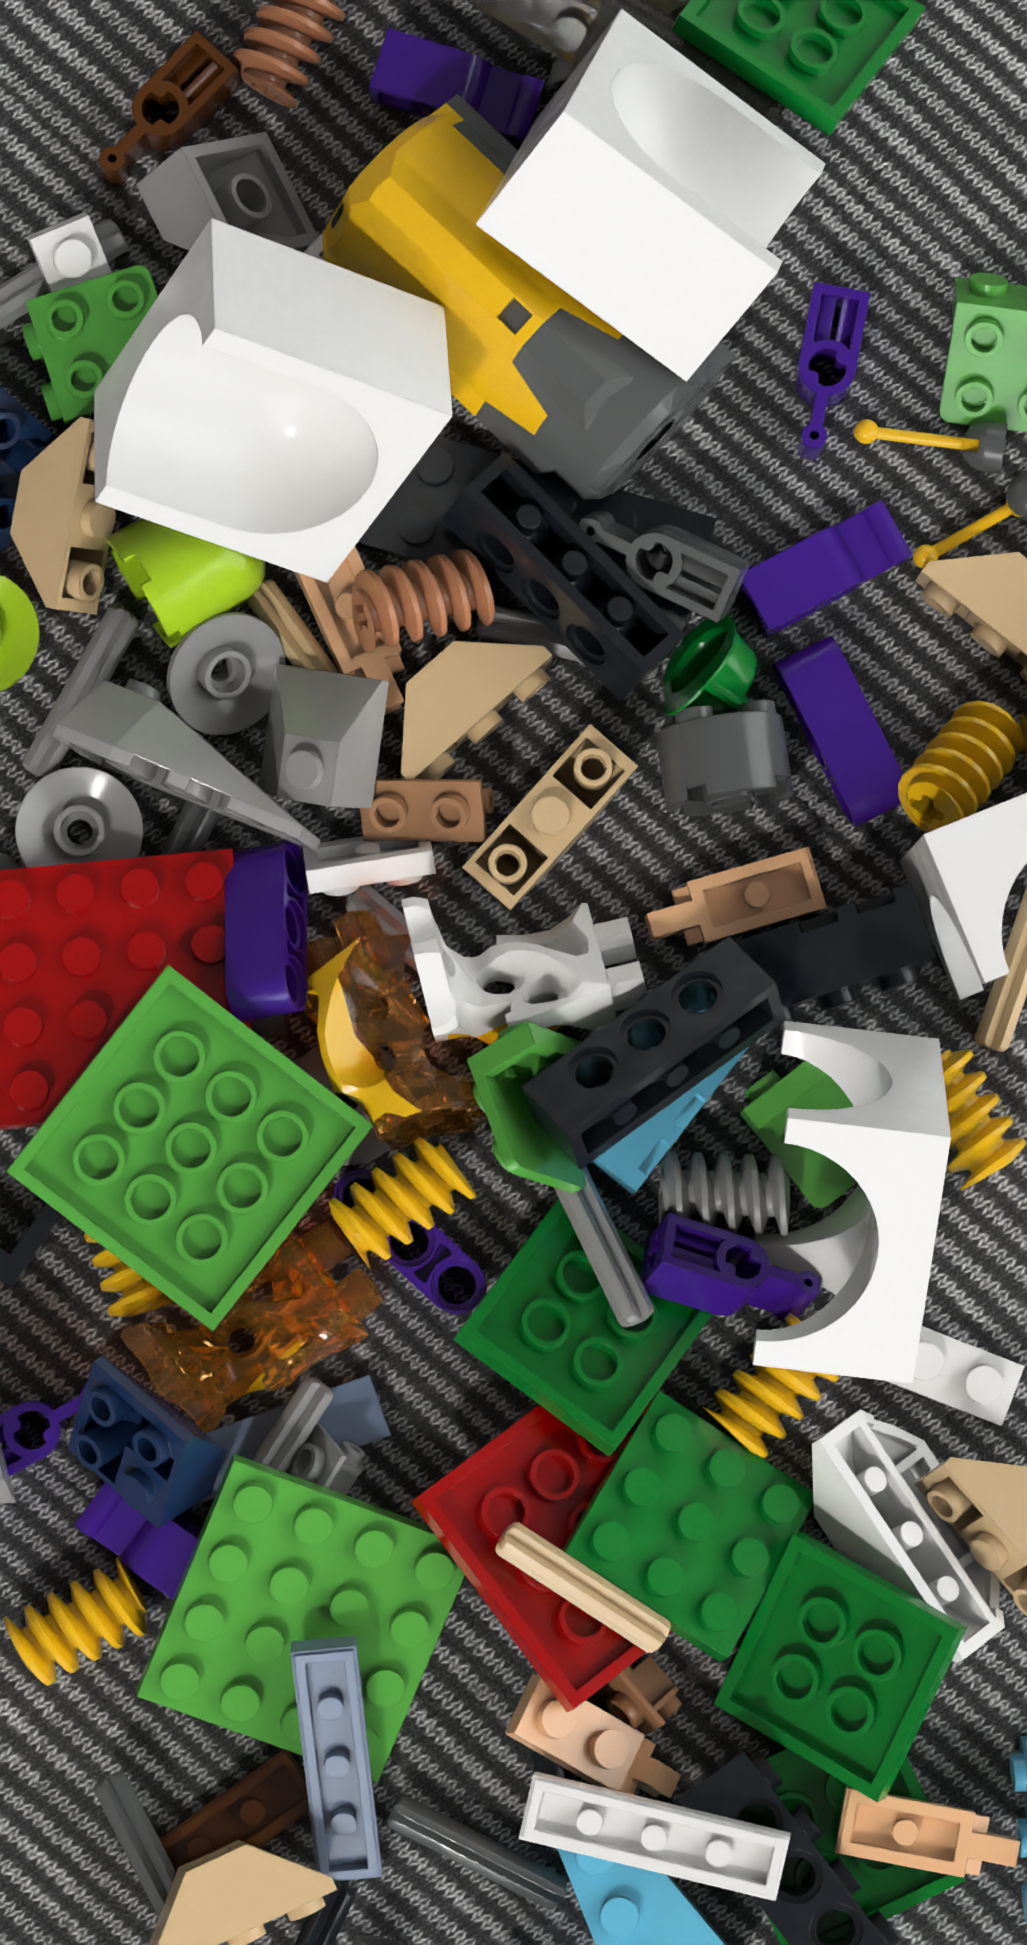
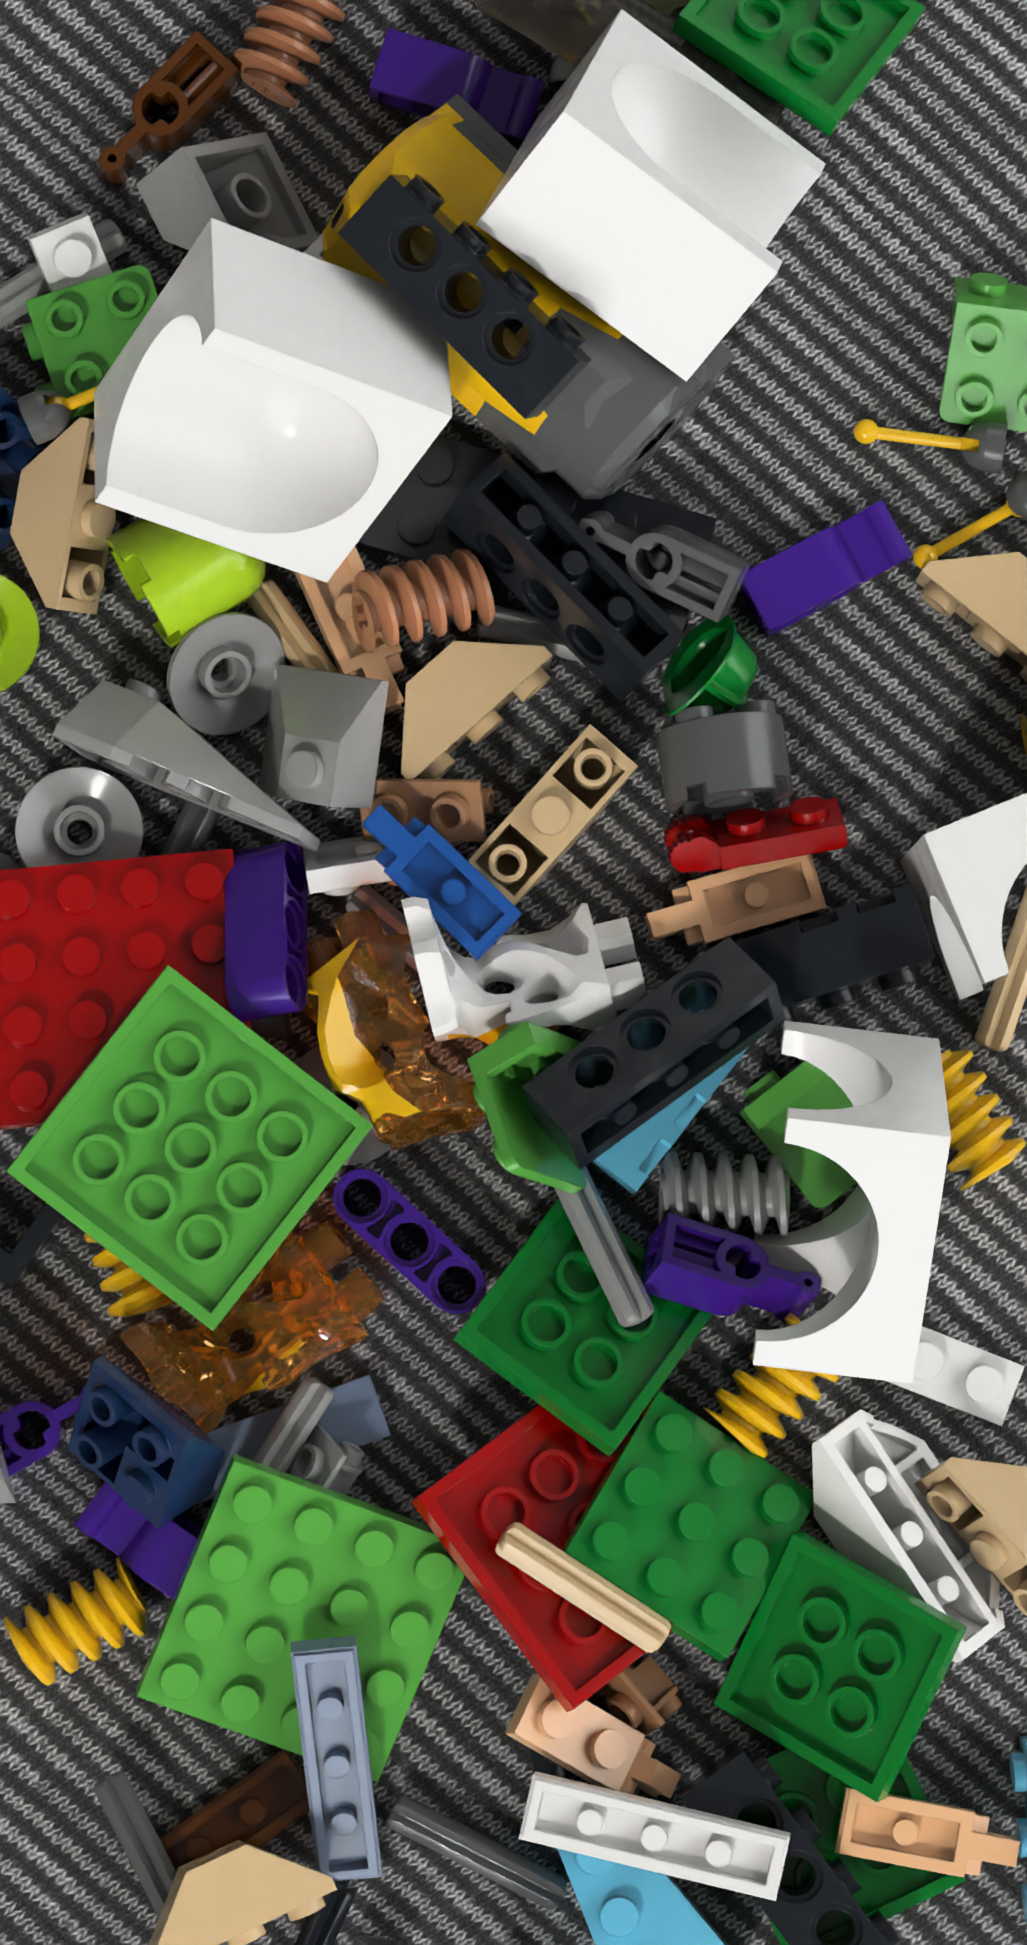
(49, 412): none -> dark grey hinge
(94, 666): light grey axle -> none
(382, 238): none -> black brick
(400, 1200): yellow piece -> none
(434, 870): none -> blue hinge
(755, 836): none -> red hinge
(840, 352): dark purple piece -> none
(841, 730): dark purple beam -> none
(961, 765): yellow piece -> none

